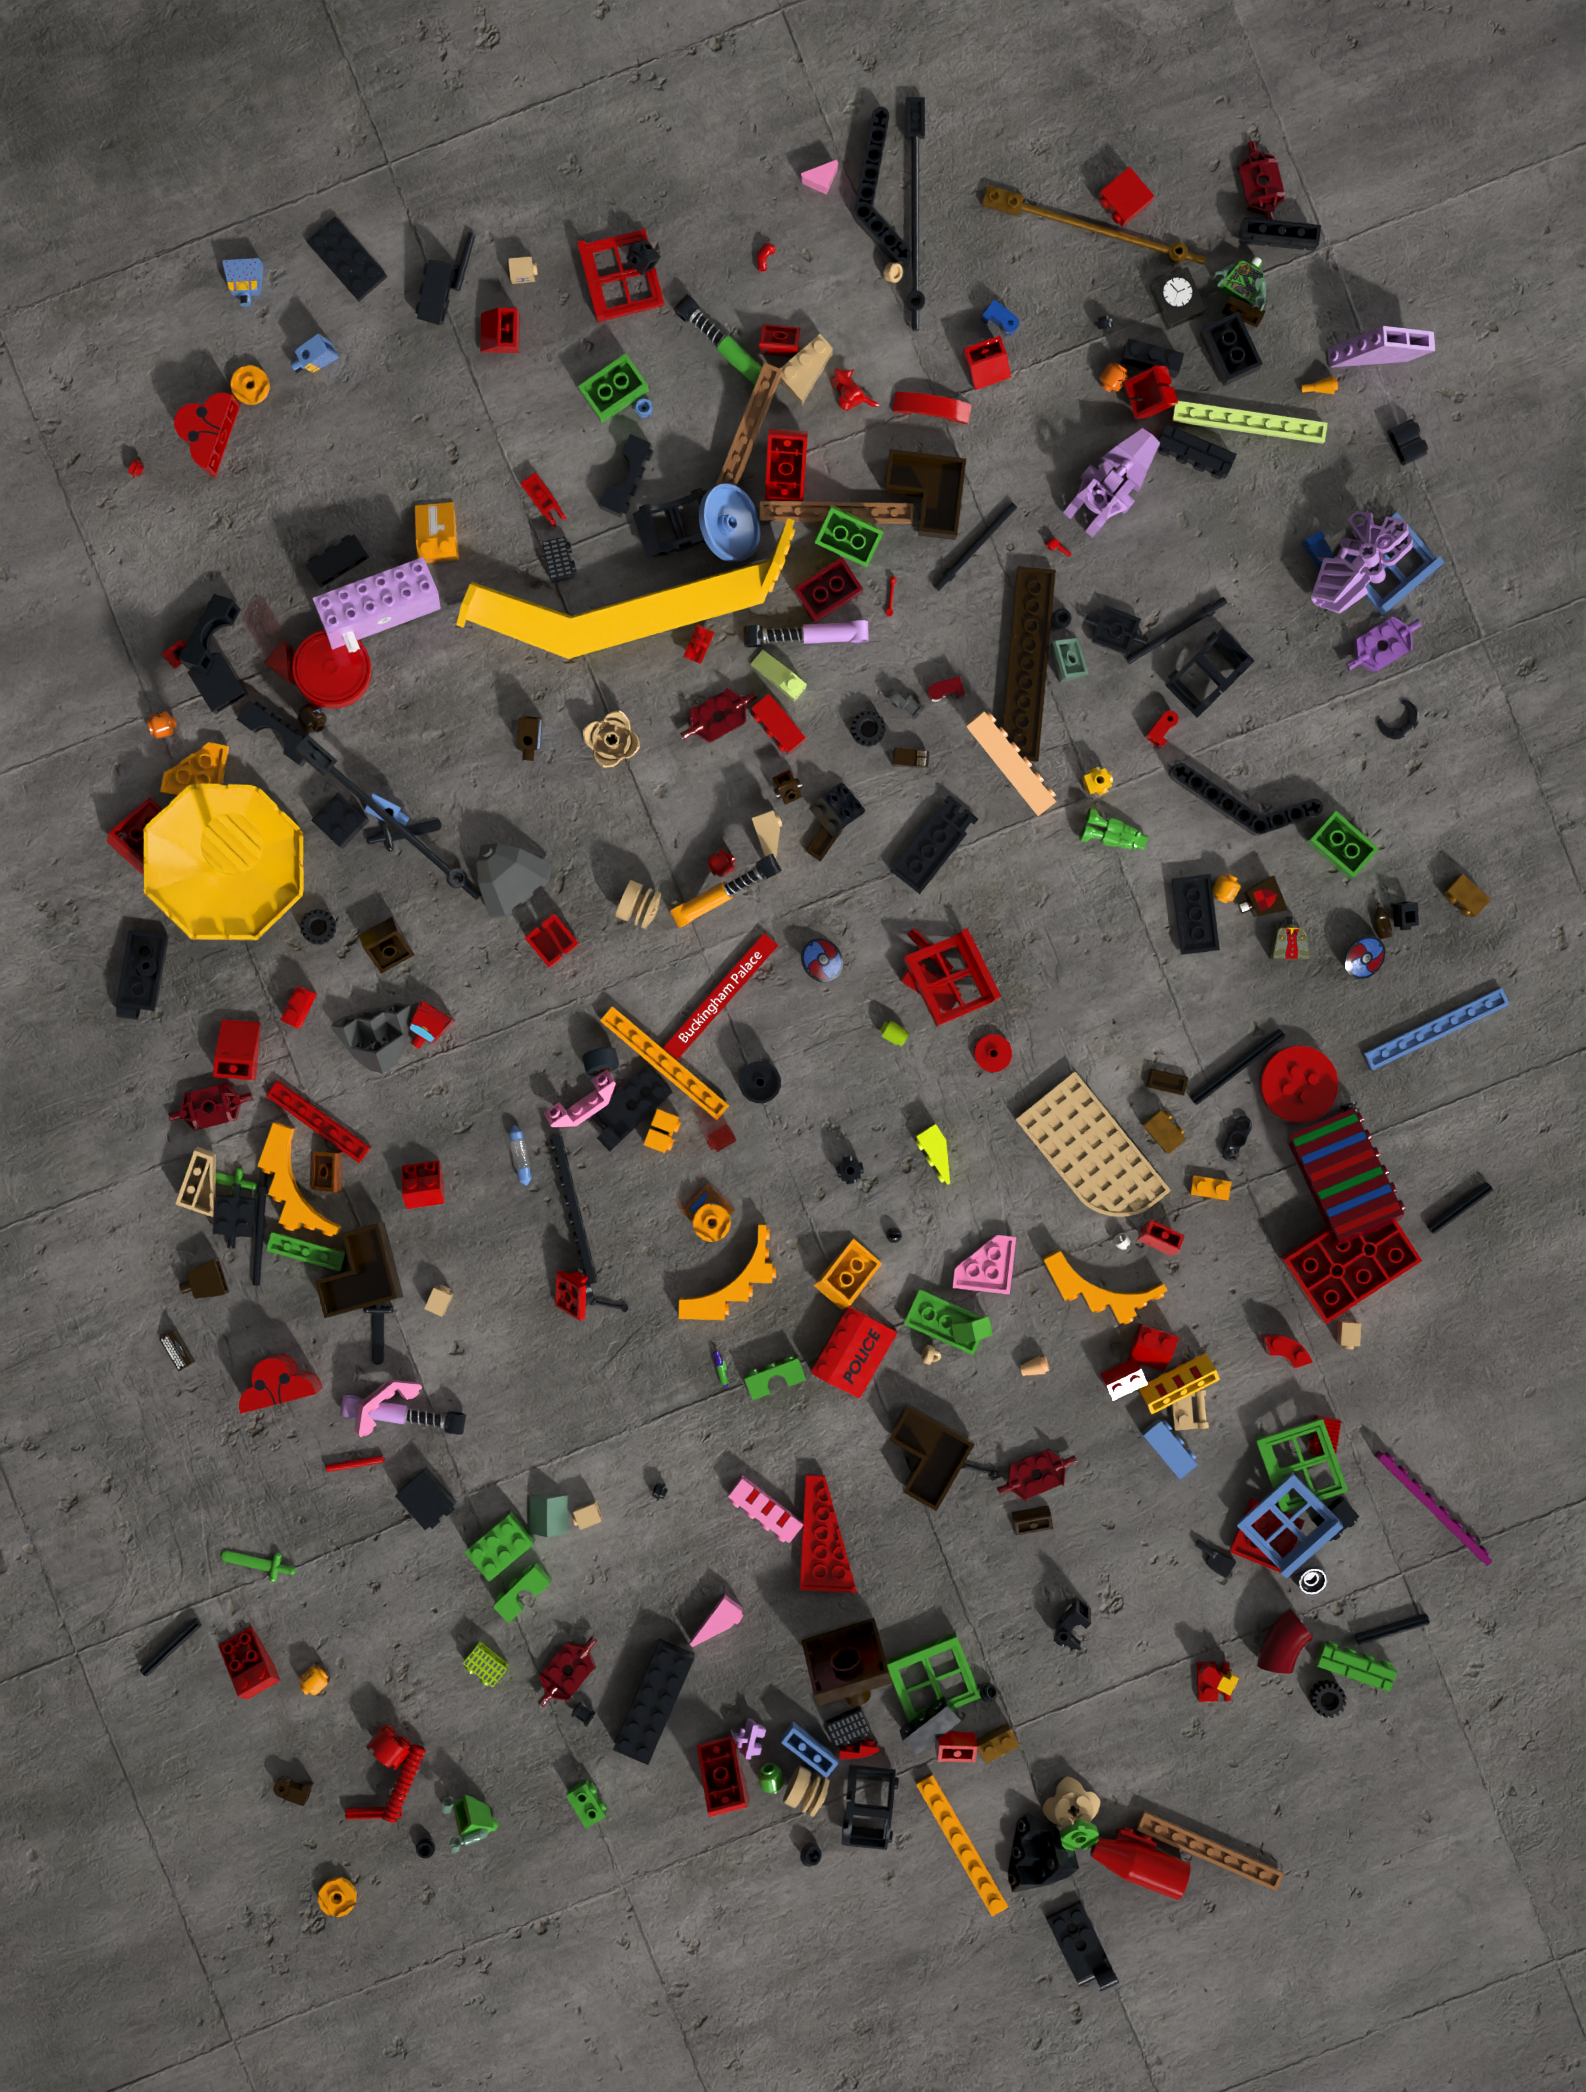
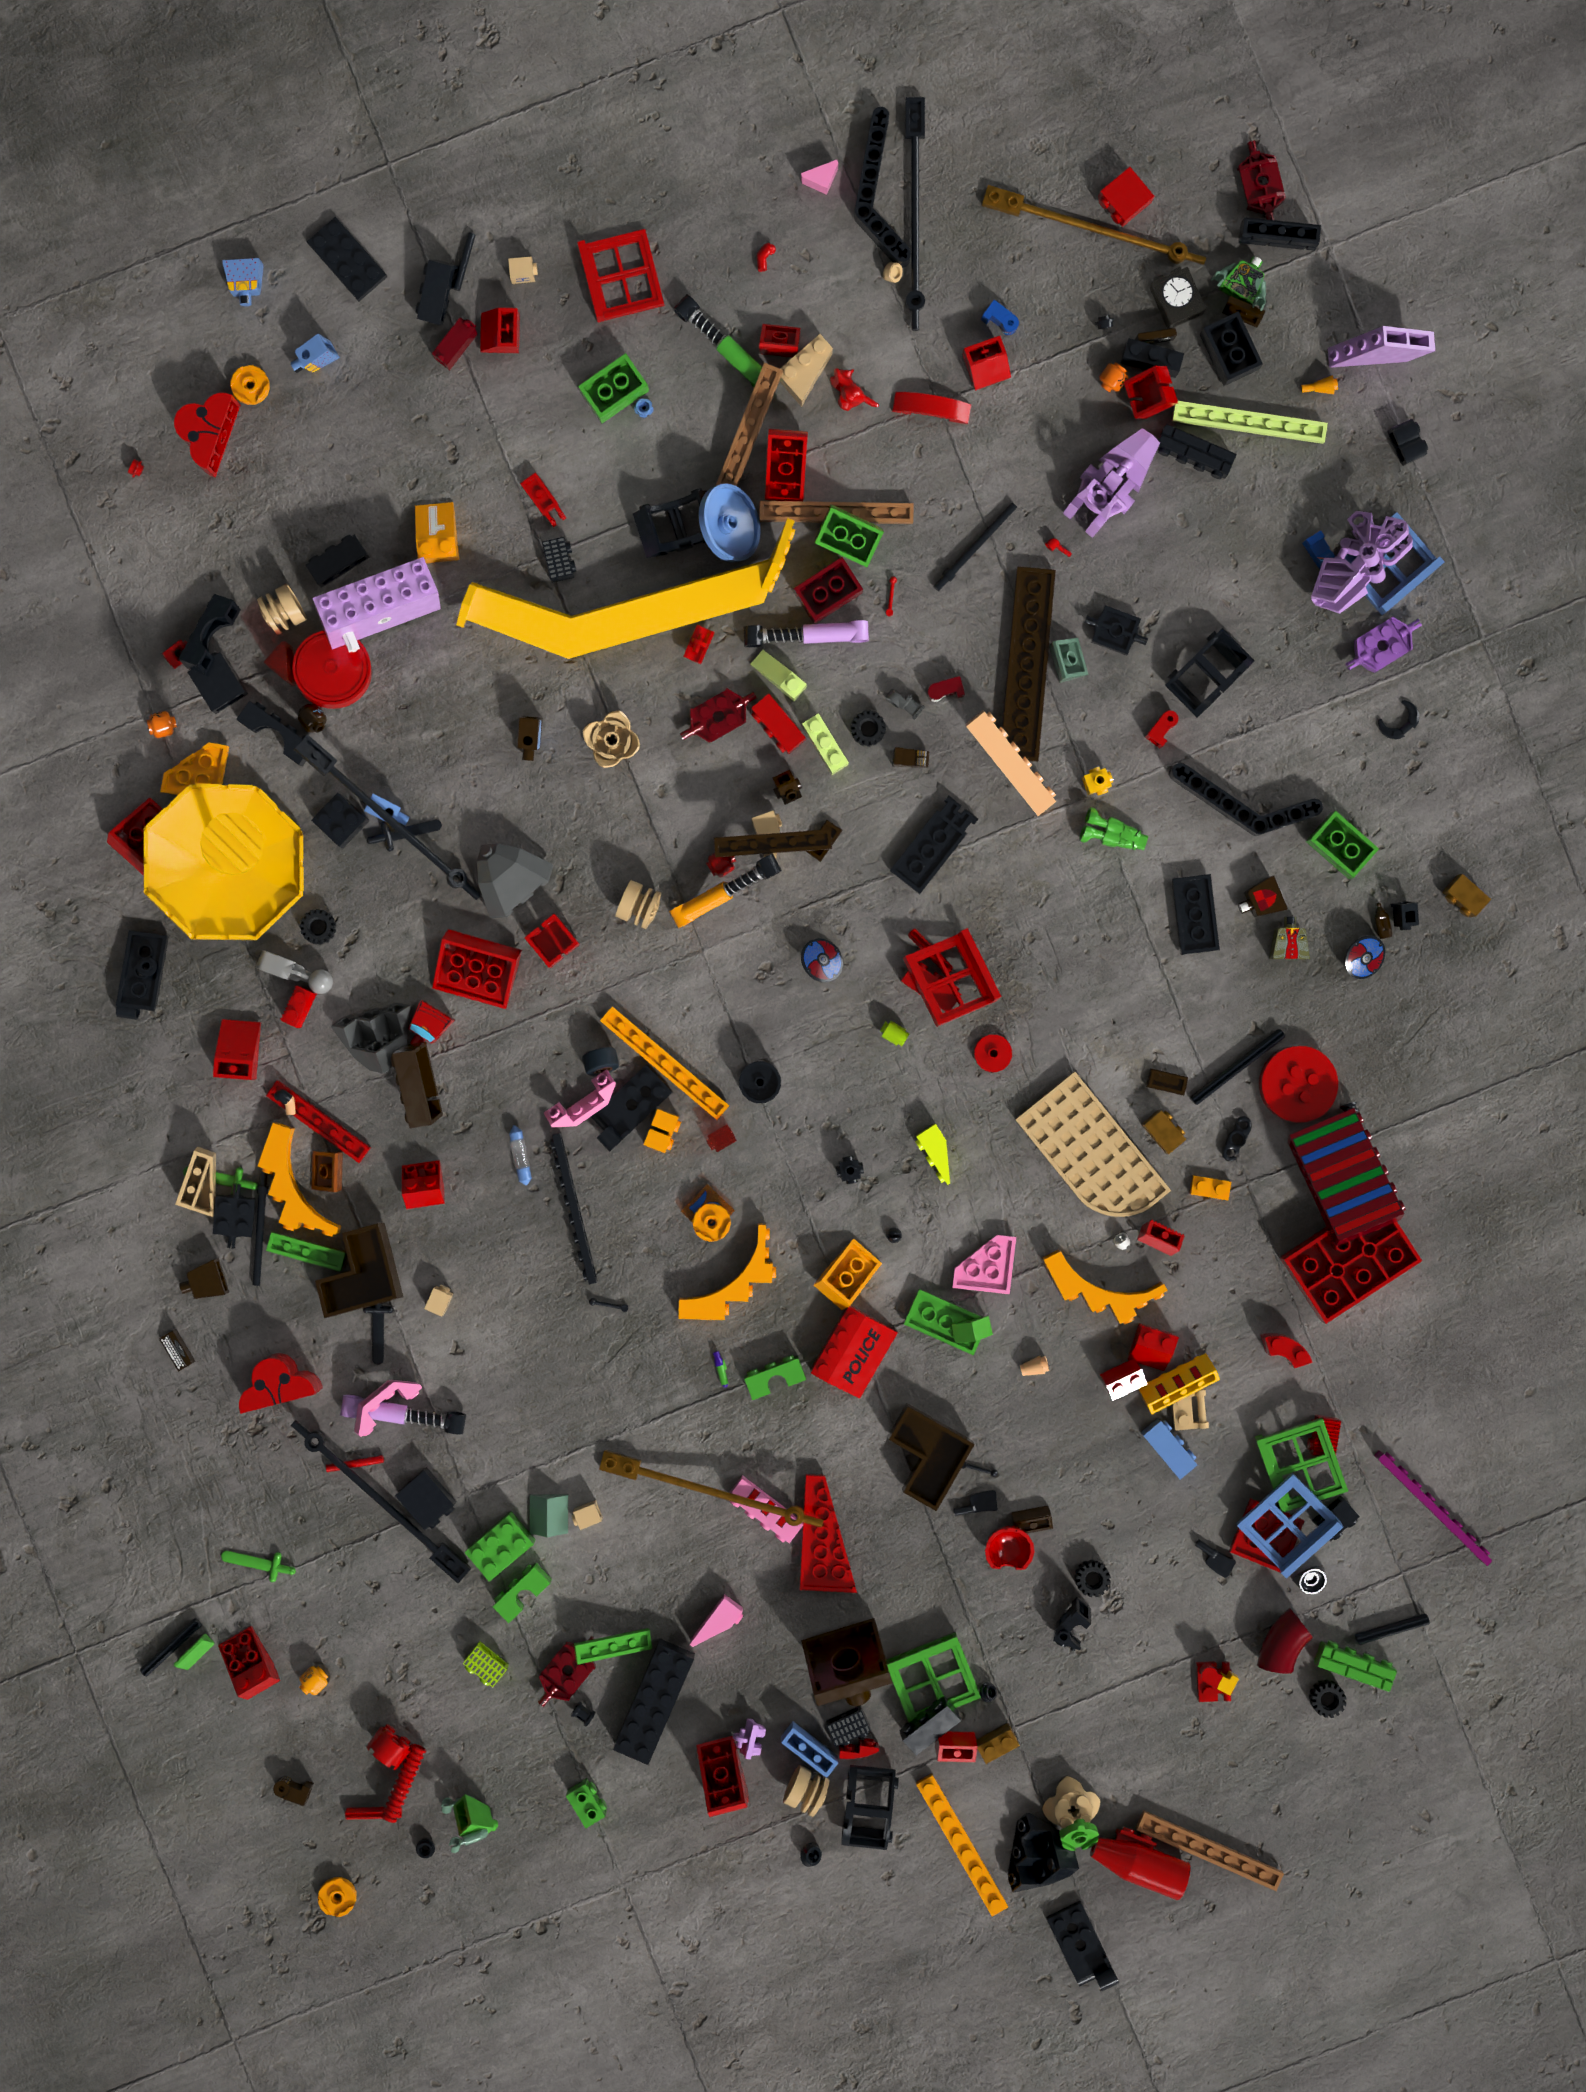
(195, 1652): none -> bright green slope
(225, 1102): dark red plate -> none
(281, 609): none -> tan wheel
(287, 1099): none -> arm
(318, 980): none -> light grey beam
(386, 945): dark brown slope -> none
(416, 1084): none -> dark brown piece
(441, 1556): none -> black bar
(455, 343): none -> dark red brick
(476, 968): none -> red slope
(573, 1293): red piece -> none
(612, 1646): none -> bright green plate
(616, 498): black arch -> none
(630, 1468): none -> pearl gold bar
(642, 257): black brick -> none
(659, 1491): black plate -> none
(720, 996): red tile -> none
(770, 1778): bright green head -> none
(773, 843): none -> dark brown plate
(825, 744): none -> yellowish green brick
(837, 809): black bracket -> none
(928, 1355): tan tile -> none
(934, 479): dark brown piece -> none
(979, 1502): none -> black piece
(1009, 1548): none -> red cylinder
(1052, 1474): dark red plate -> none
(1066, 614): black plate -> none
(1101, 1586): none -> black tyre
(1157, 336): none -> dark brown tile
(1208, 610): black bar -> none
(1226, 888): light orange head -> none
(1348, 1334): tan brick -> none
(1436, 1028): medium blue tile -> none
(1460, 1208): black axle -> none

